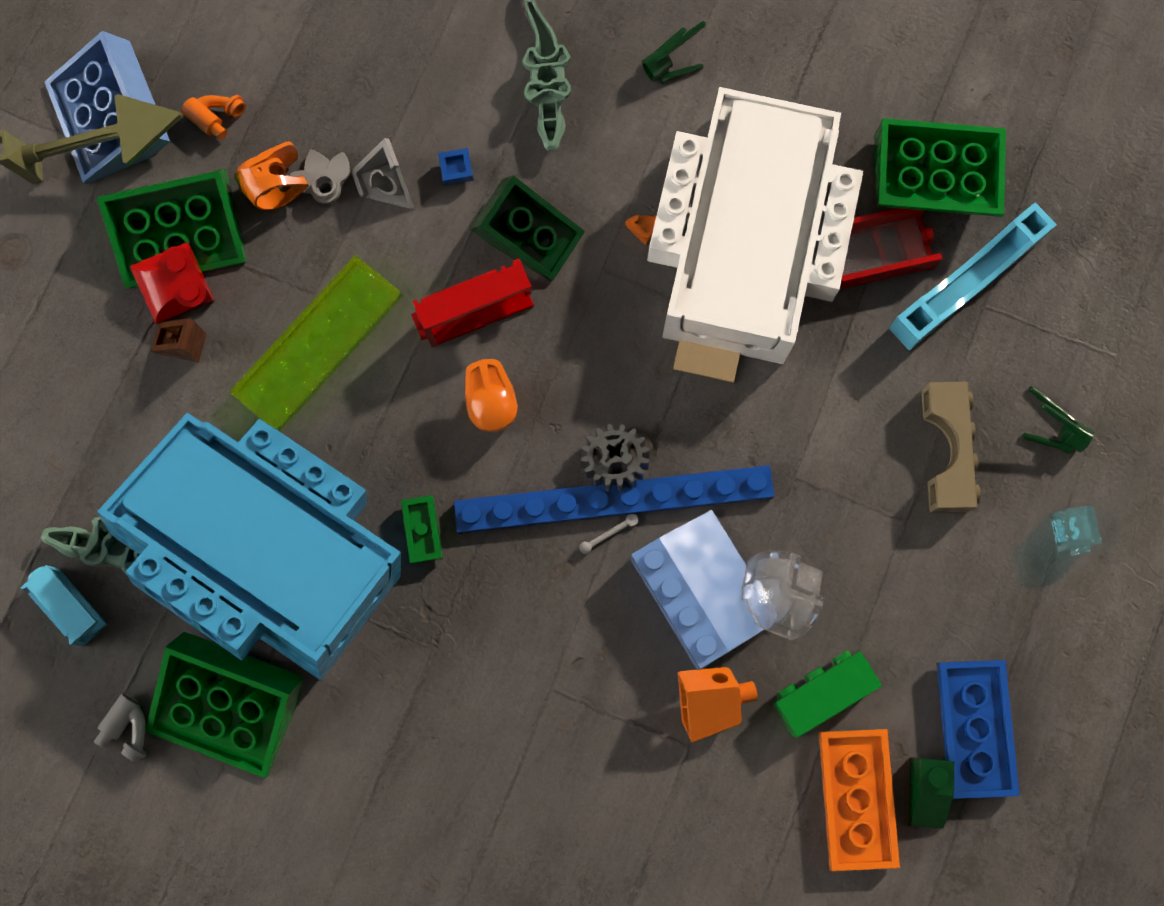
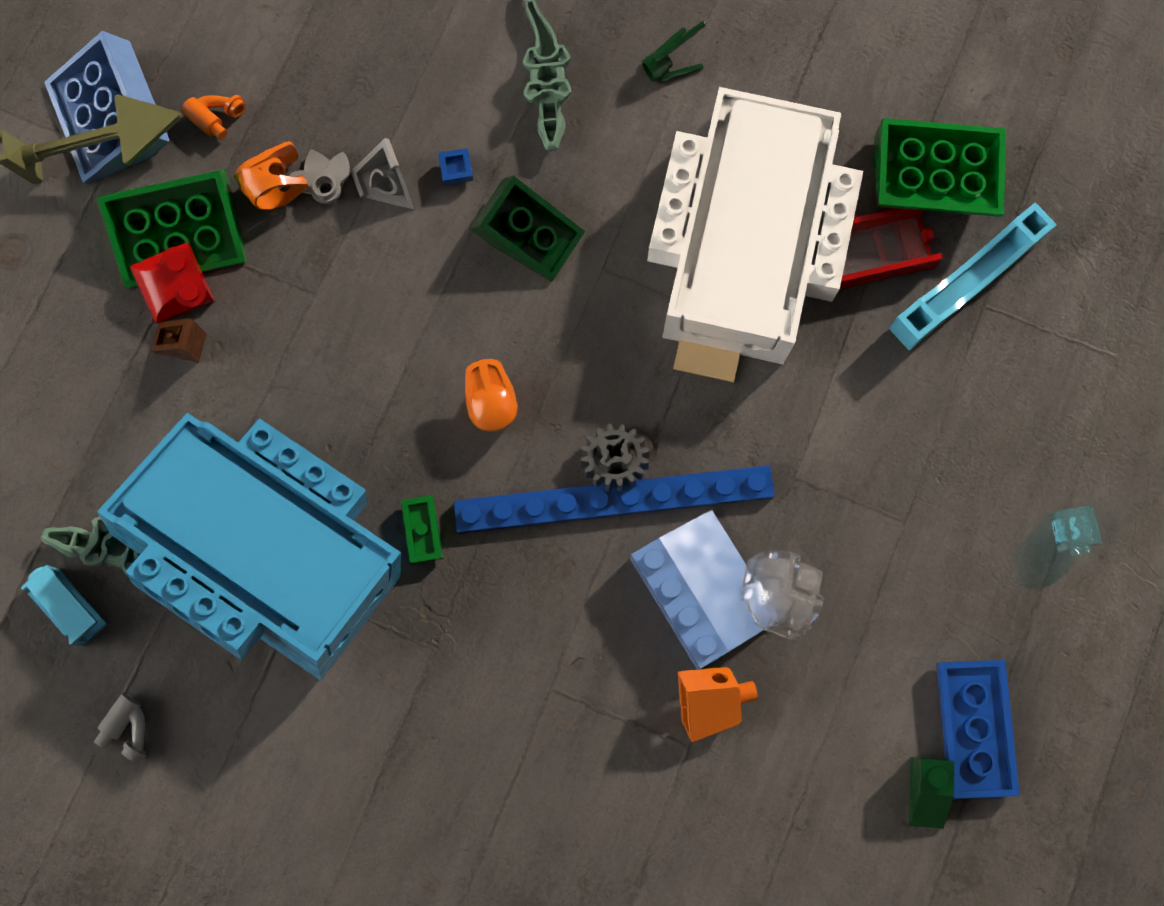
(222, 703): green slope -> none
(316, 343): clear neon green plate -> none
(473, 304): red door -> none
(631, 521): light grey hinge -> none
(642, 227): orange tile -> none
(825, 692): green brick -> none
(858, 800): orange plate -> none
(949, 409): dark tan arch -> none
(1073, 433): dark green plant -> none

